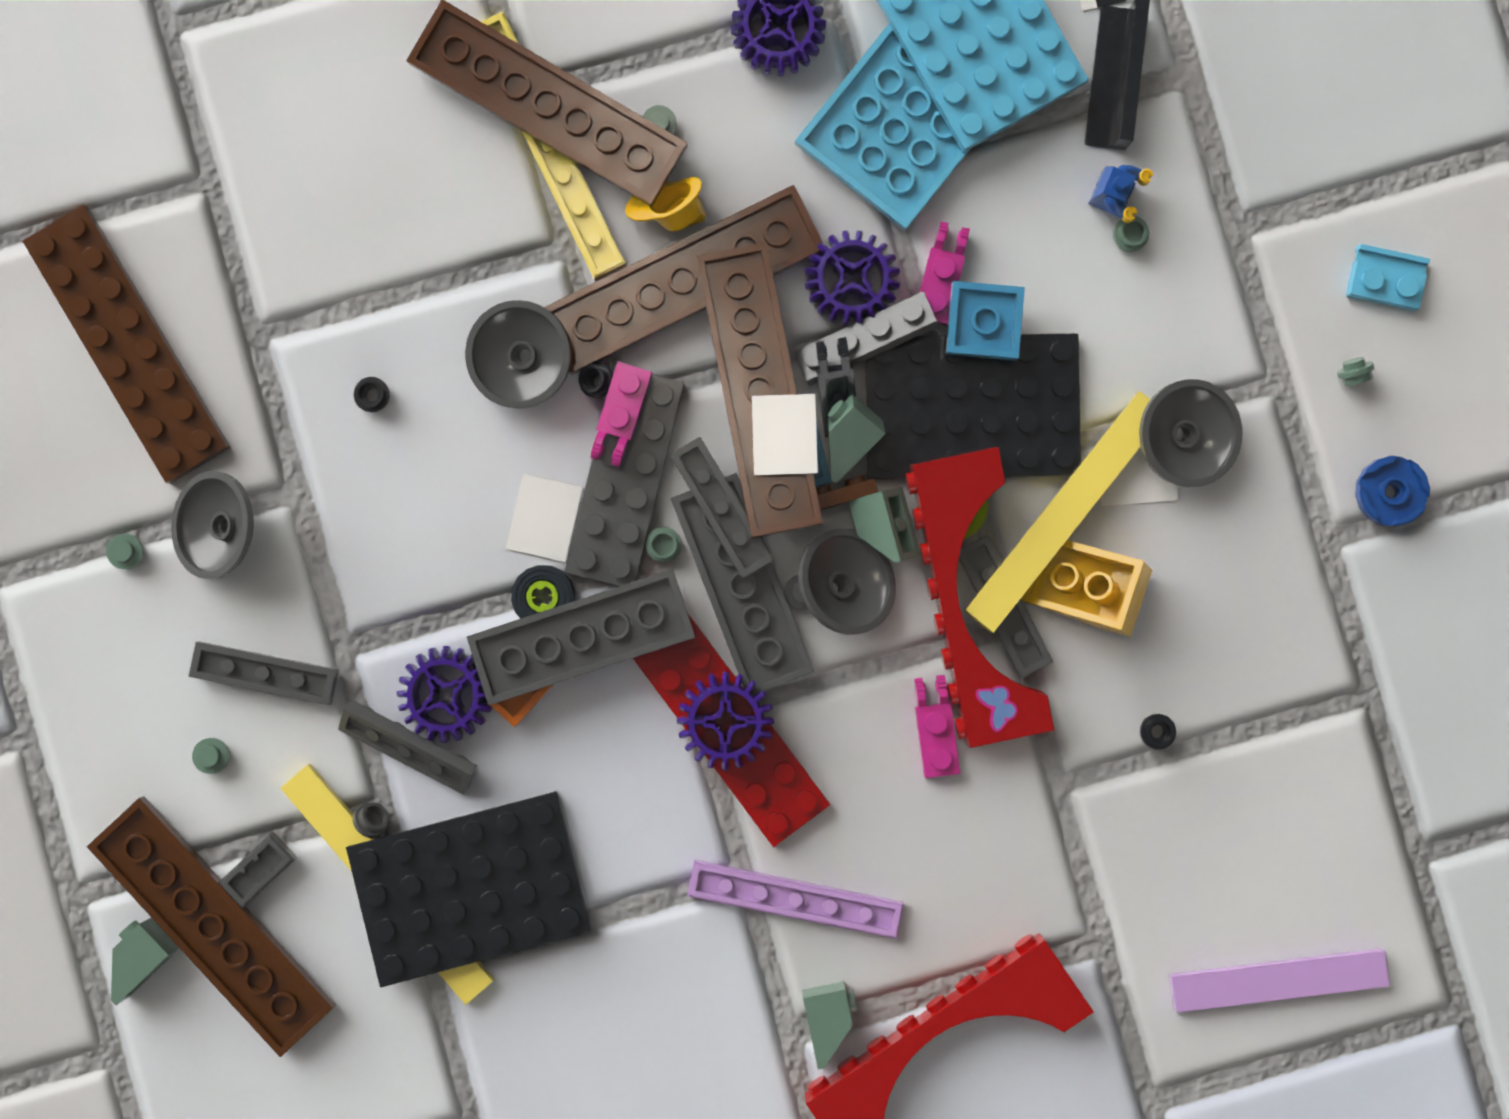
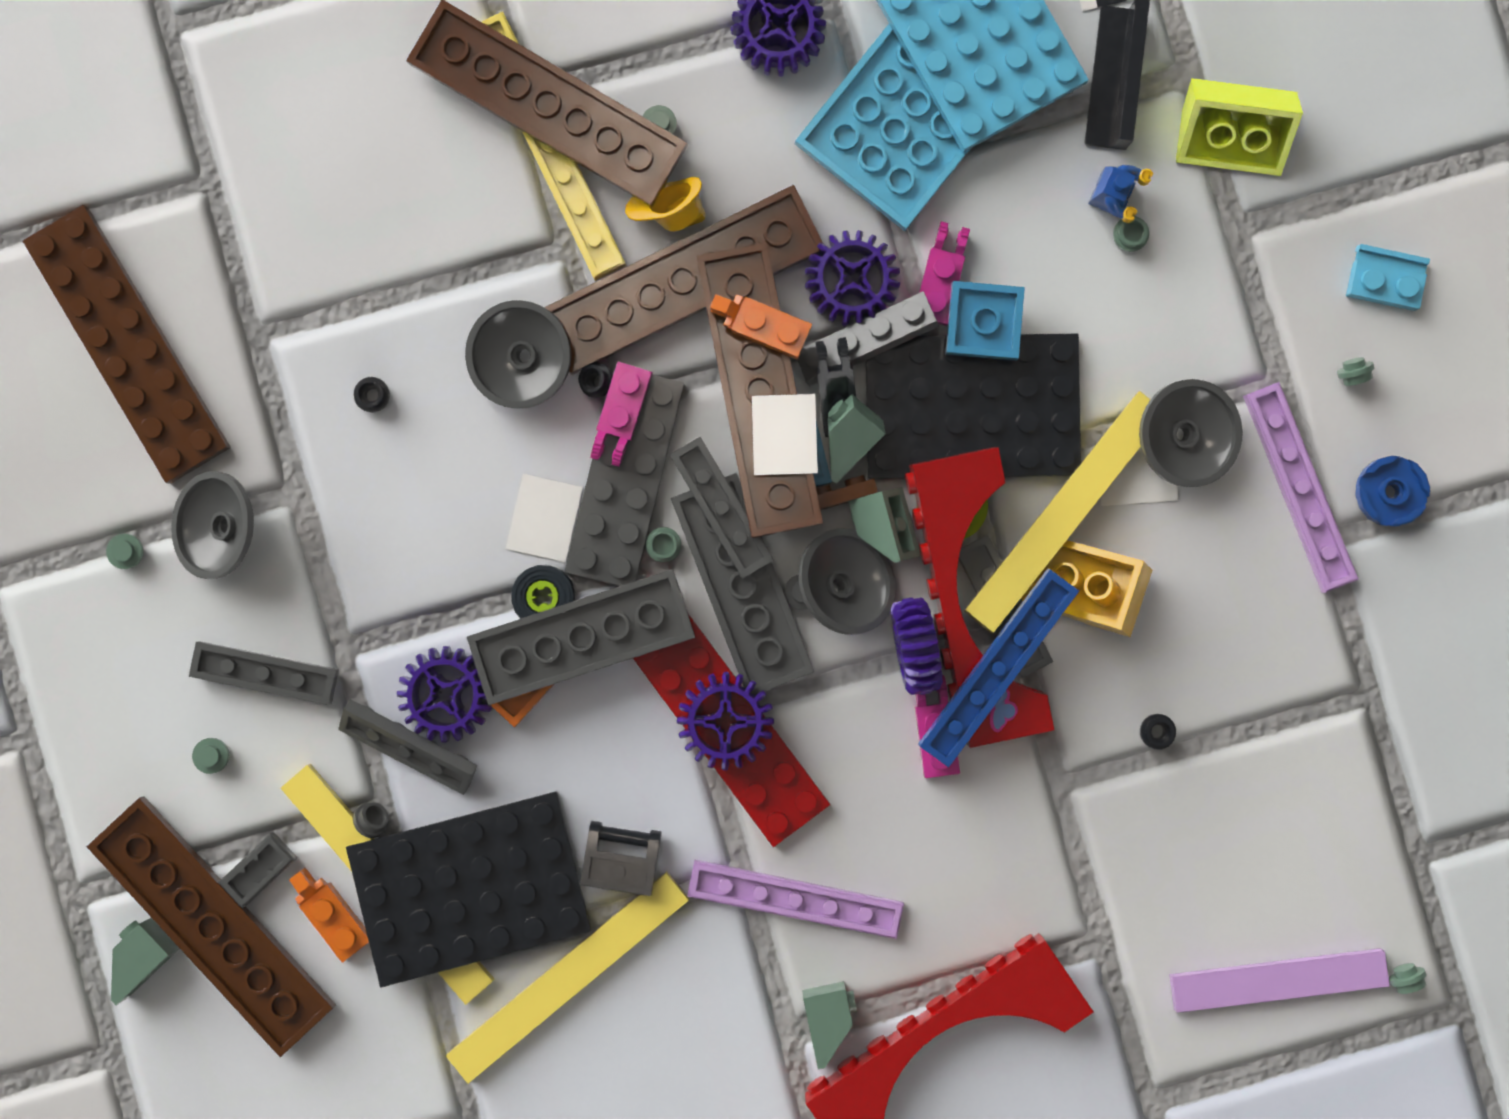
(329, 914): none -> orange hinge
(566, 978): none -> light yellow tile
(616, 870): none -> black plate
(763, 324): none -> orange hinge
(916, 646): none -> dark purple gear
(998, 667): none -> blue plate
(1237, 127): none -> neon yellow slope
(1300, 487): none -> lavender tile
(1408, 978): none -> sand green plate

